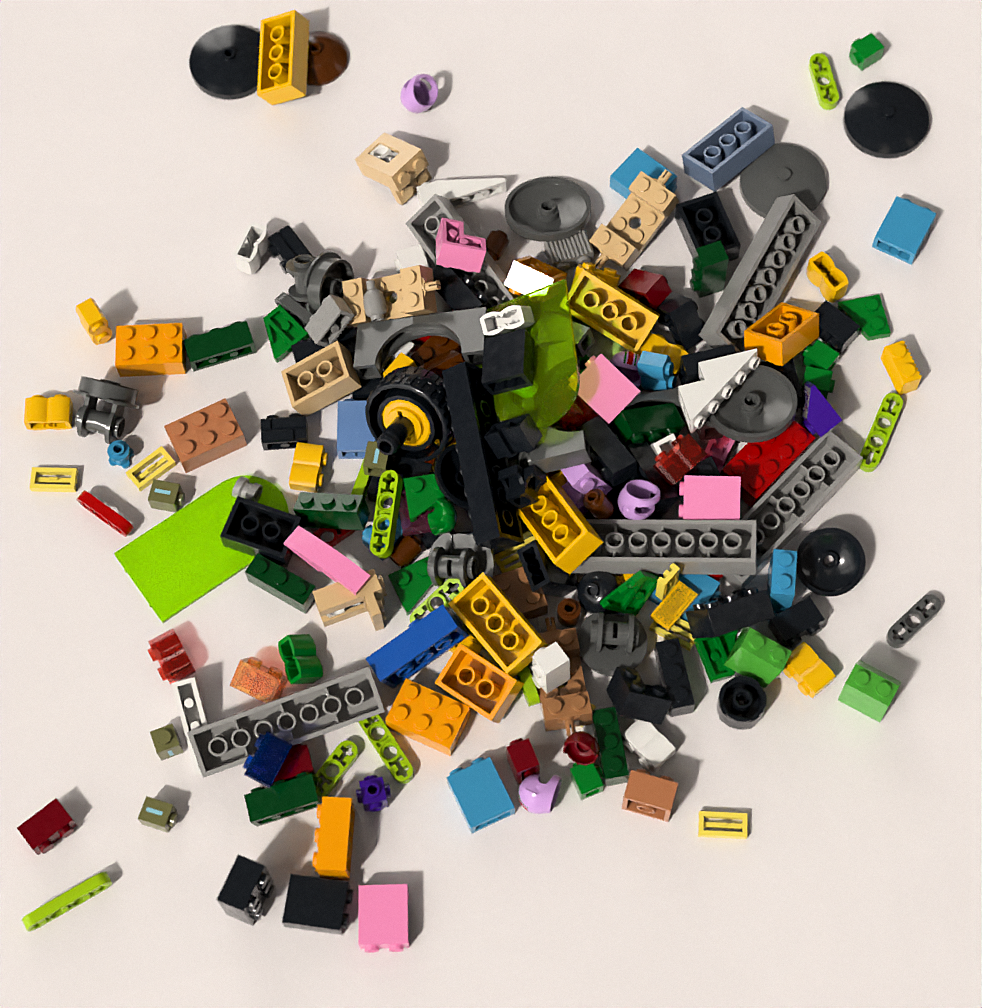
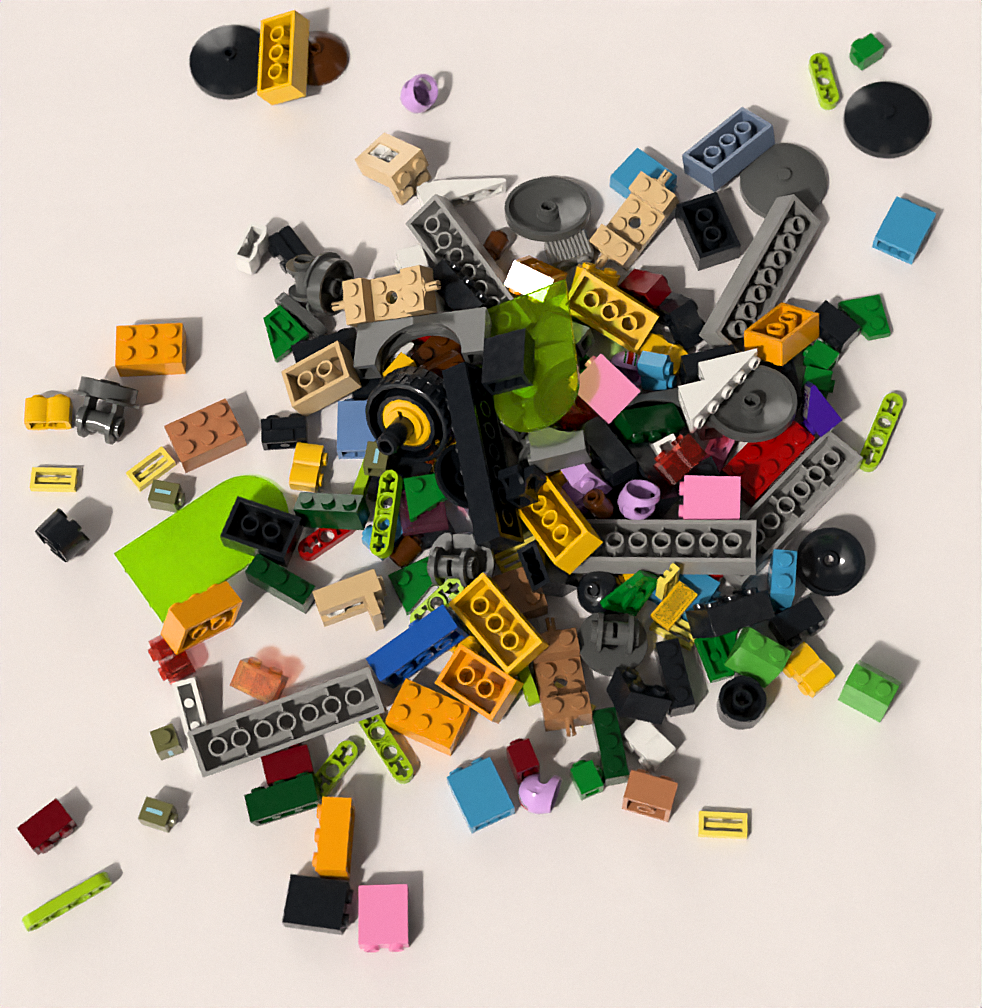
(62, 535): none -> black brick
(94, 321): yellow brick -> none
(105, 513): red beam -> none
(120, 454): dark azure brick -> none
(201, 617): none -> light orange brick
(219, 345): dark green brick -> none
(246, 890): black brick -> none
(247, 490): light grey wheel -> none
(268, 758): clear blue brick -> none
(300, 659): green brick -> none
(327, 559): bright pink slope -> none
(329, 320): light grey brick -> none
(374, 302): light grey plant -> none
(376, 801): dark purple brick -> none
(443, 517): green hair -> none
(457, 249): bright pink brick -> none
(507, 320): white brick -> none
(513, 436): black brick -> none
(550, 667): white brick -> none
(568, 612): reddish brown brick -> none
(581, 748): dark red hair -> none
(709, 269): dark green brick -> none
(829, 279): yellow brick -> none
(901, 367): yellow brick -> none
(920, 605): dark grey beam -> none

